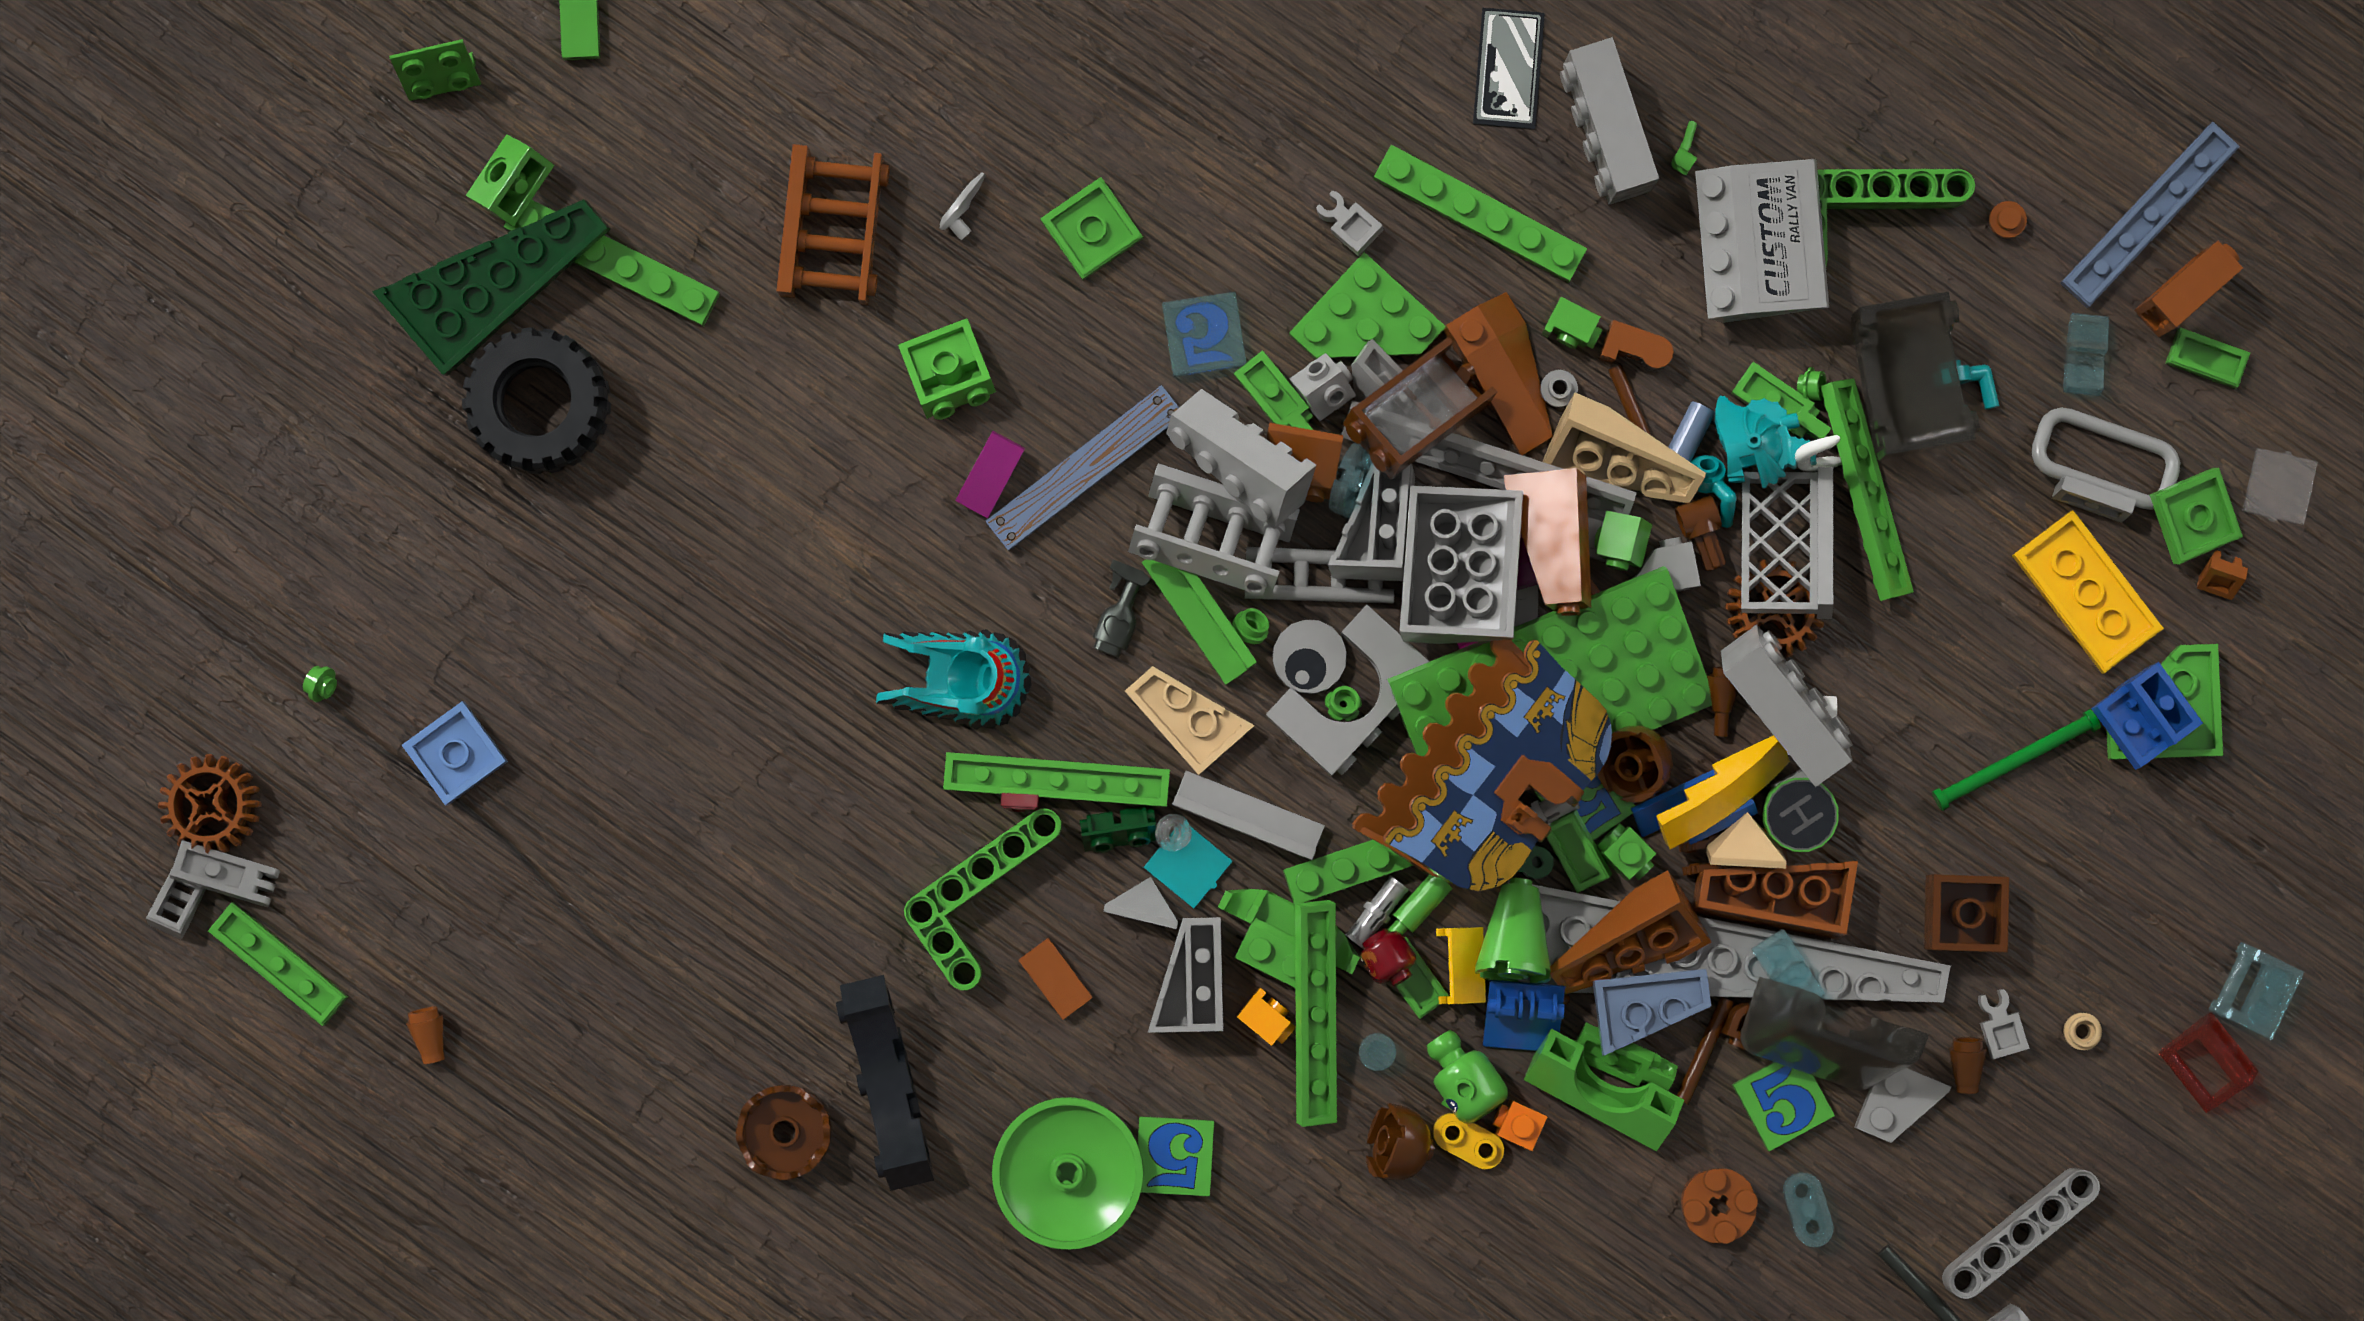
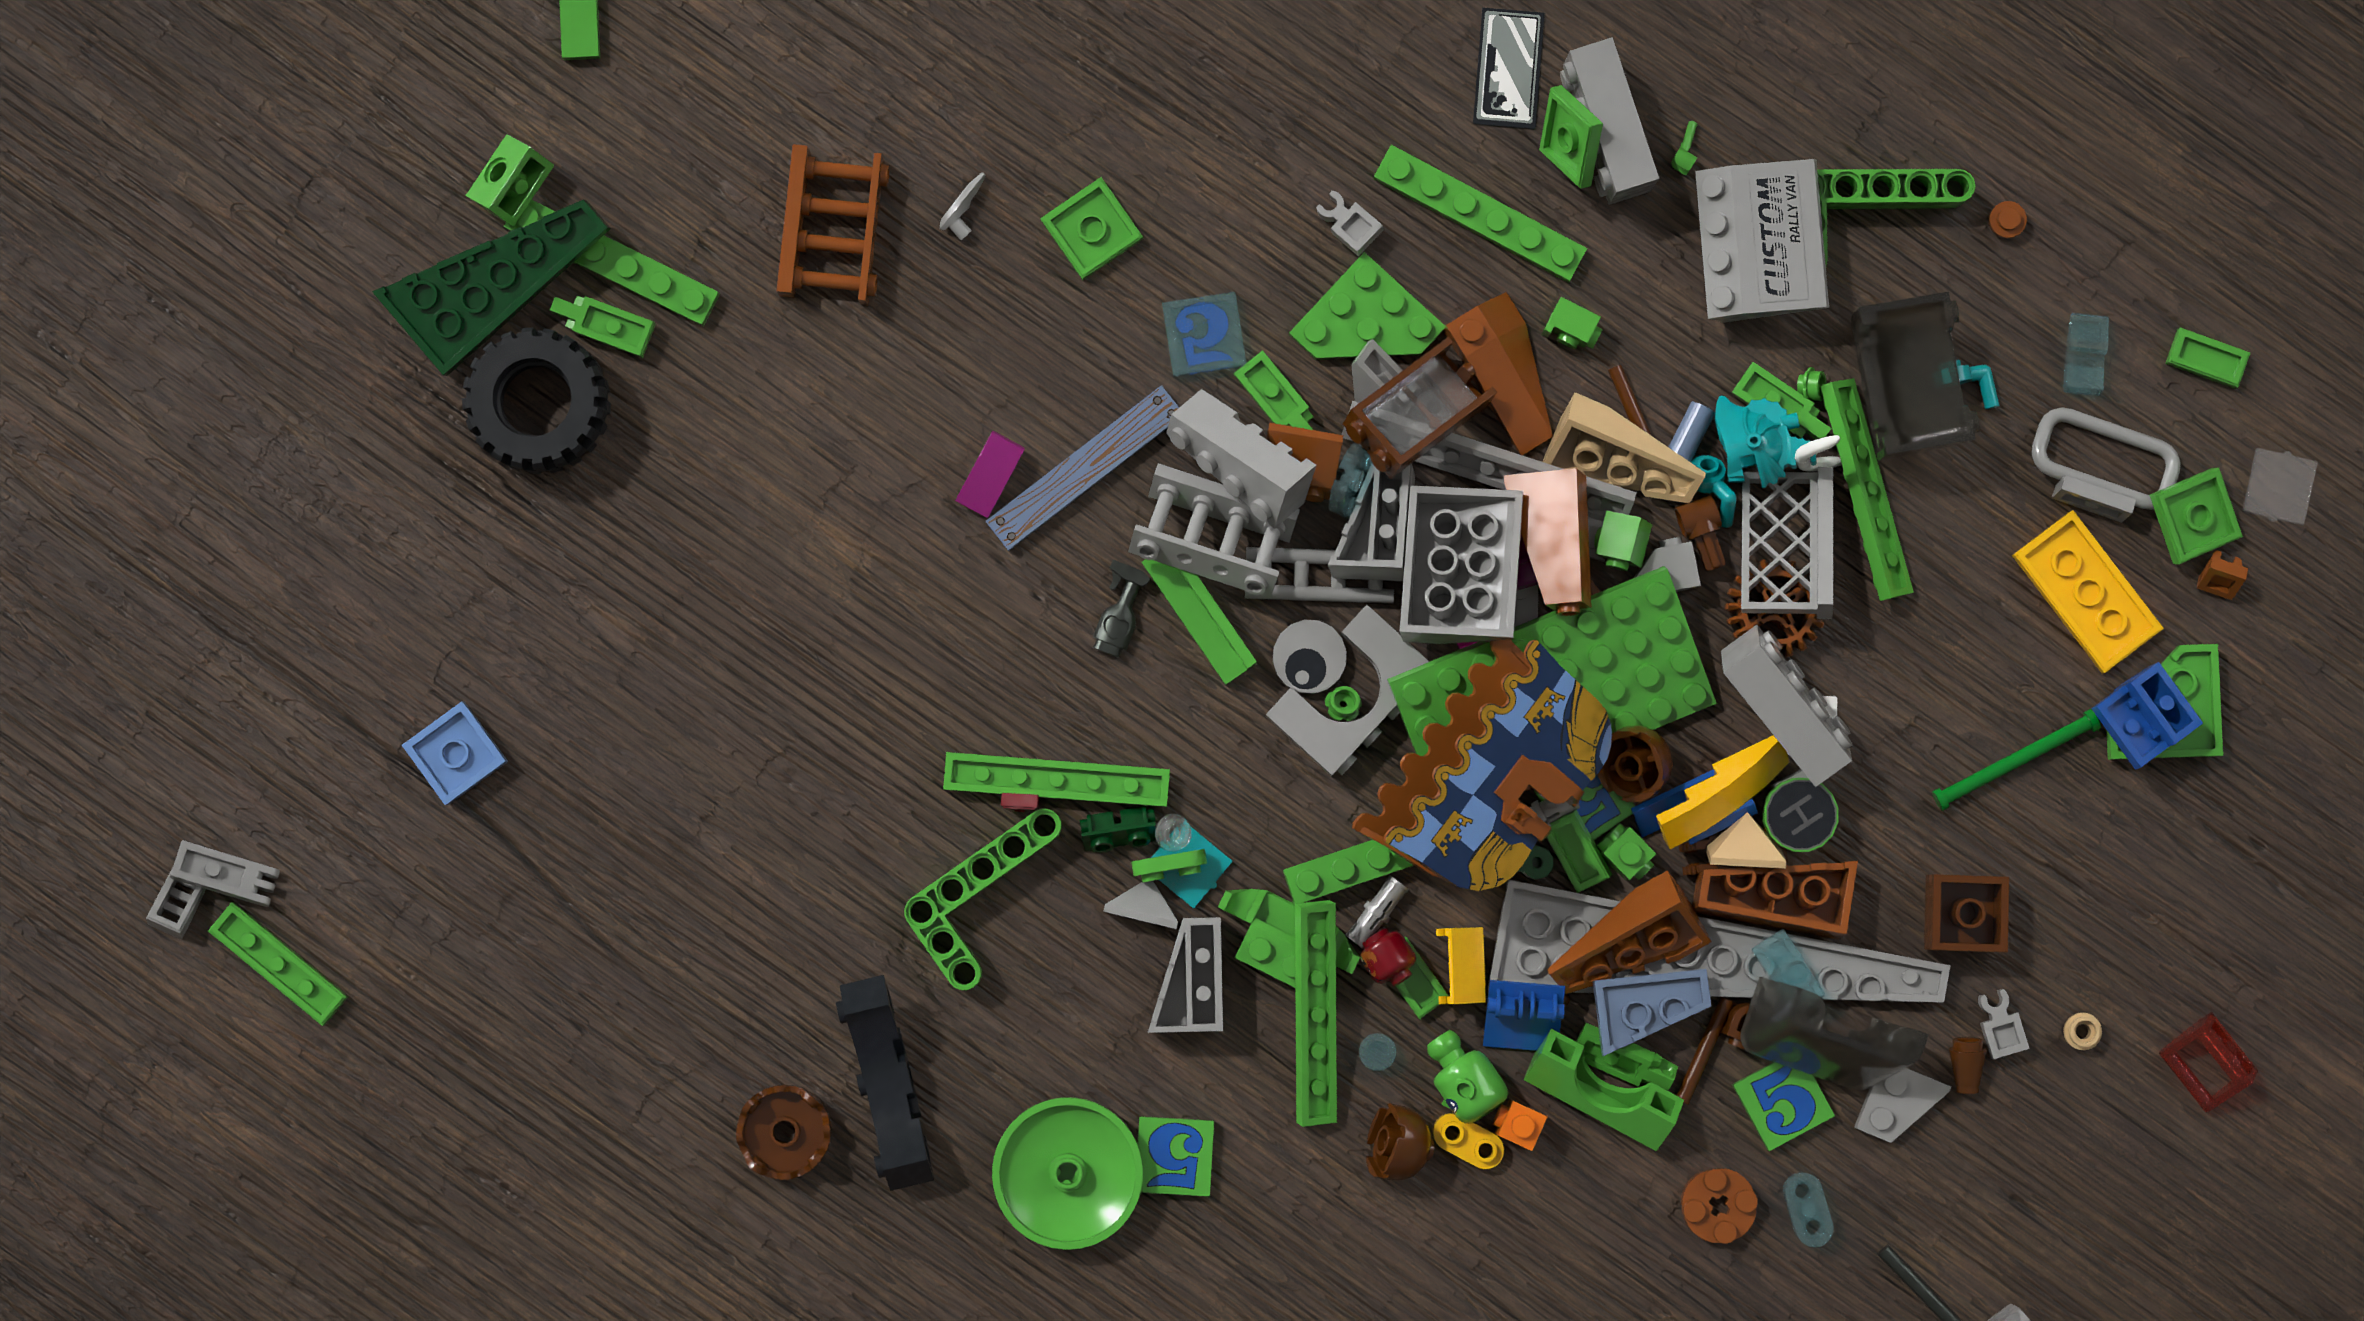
(220, 792): dark orange gear -> none
(320, 683): bright green plate -> none
(427, 1032): dark orange cone -> none
(436, 70): bright green hinge -> none
(606, 324): none -> bright green hinge
(947, 370): bright green plate -> none
(968, 677): teal piece -> none
(1055, 978): dark orange tile -> none
(1186, 863): none -> bright green plate
(1187, 719): tan wing -> none
(1248, 815): light grey fence -> none
(1251, 626): bright green plate -> none
(1266, 1018): light orange brick -> none
(1324, 386): light grey brick -> none
(1420, 904): bright green cylinder -> none
(1516, 937): bright green cone -> none
(1547, 388): light grey plate -> none
(1571, 136): none -> bright green tile
(1636, 344): dark orange leg -> none
(1723, 698): reddish brown cone -> none
(2038, 1226): light grey beam -> none
(2149, 214): sand blue tile -> none
(2189, 288): dark orange window -> none
(2267, 997): clear light blue plate -> none

